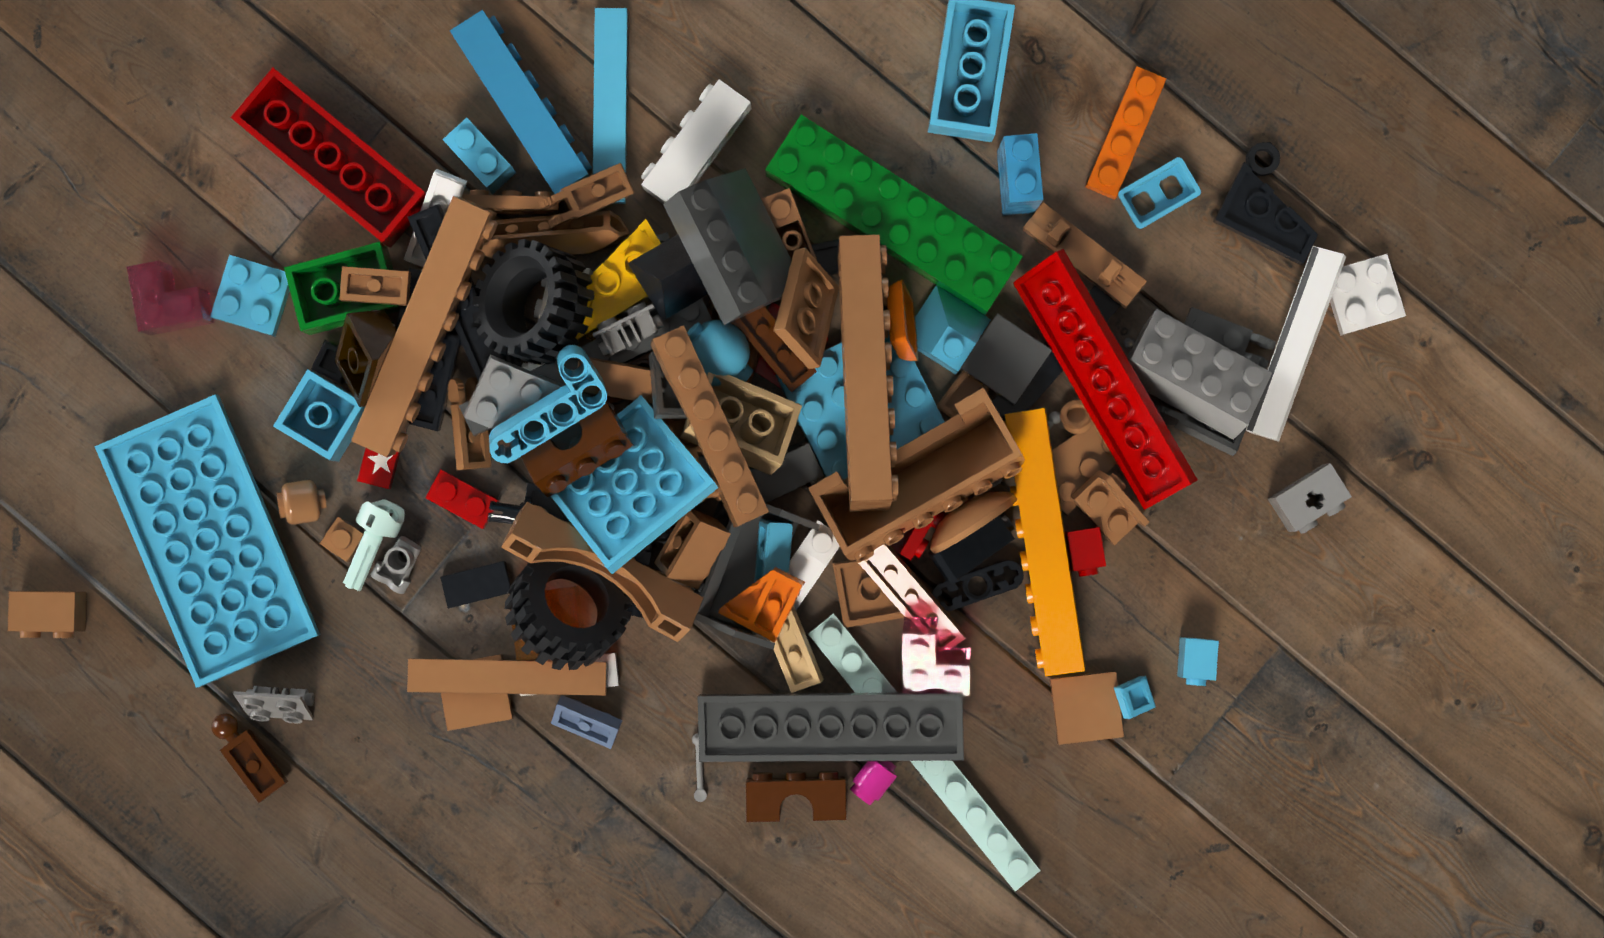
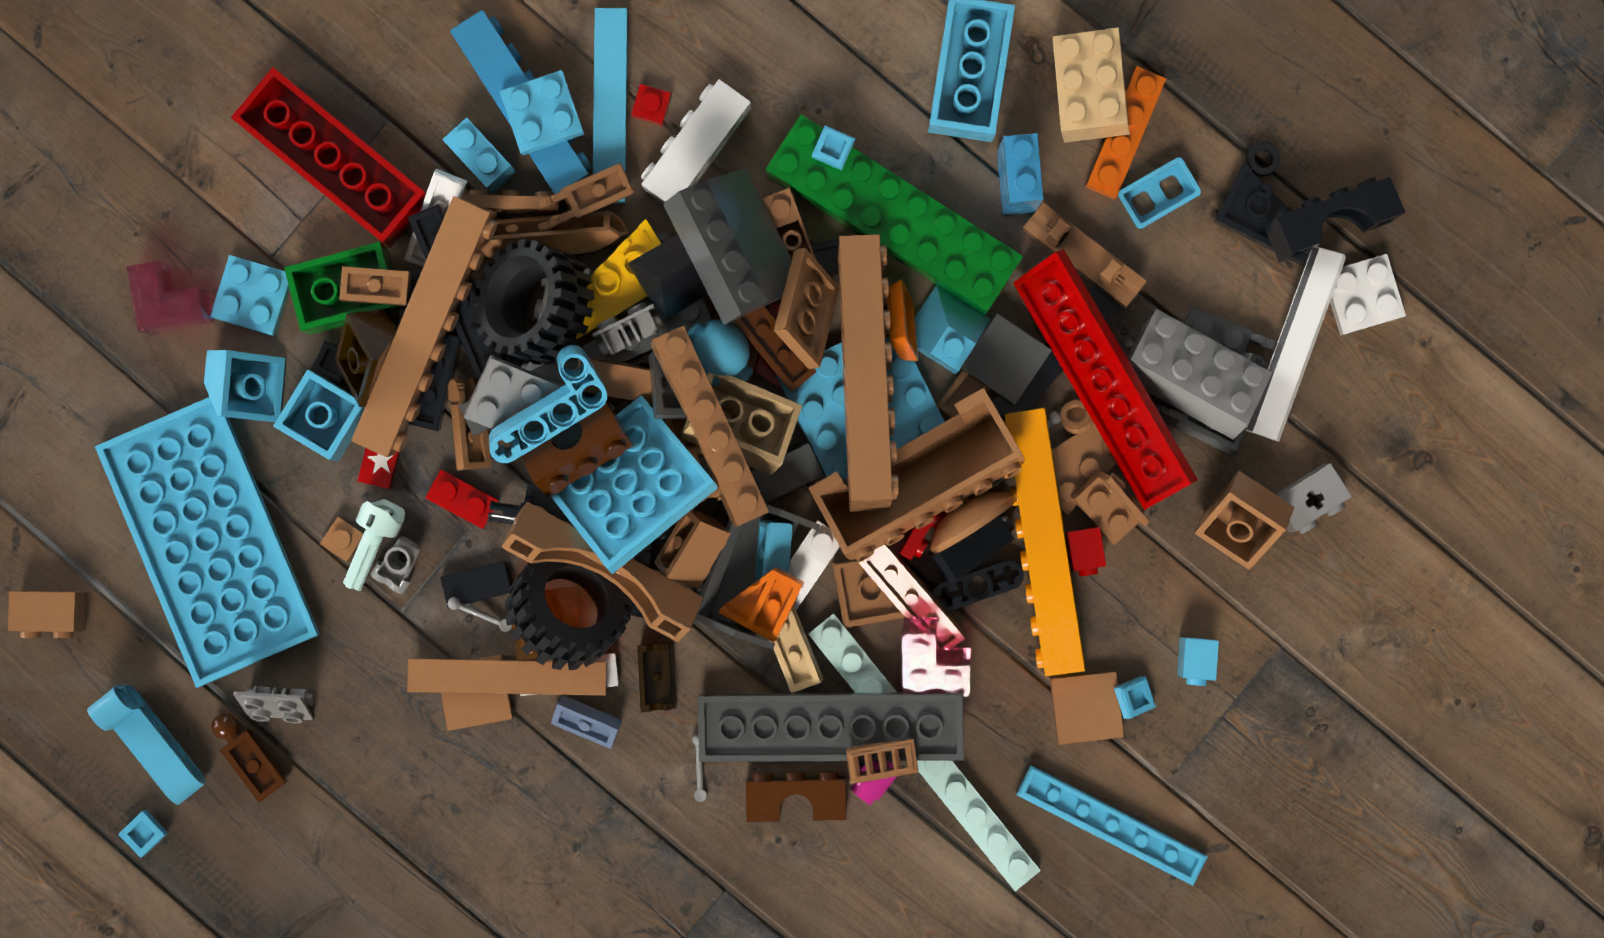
(143, 833): none -> medium azure plate
(148, 741): none -> medium azure beam
(245, 384): none -> medium azure slope
(300, 502): medium nougat head -> none
(454, 603): none -> light grey hinge
(541, 112): none -> medium azure plate
(651, 105): none -> red plate
(656, 676): none -> dark brown hinge
(833, 147): none -> medium azure tile
(884, 772): none -> medium nougat slope
(1091, 85): none -> tan brick
(1111, 825): none -> medium azure tile
(1244, 520): none -> medium nougat brick
(1367, 207): none -> black arch

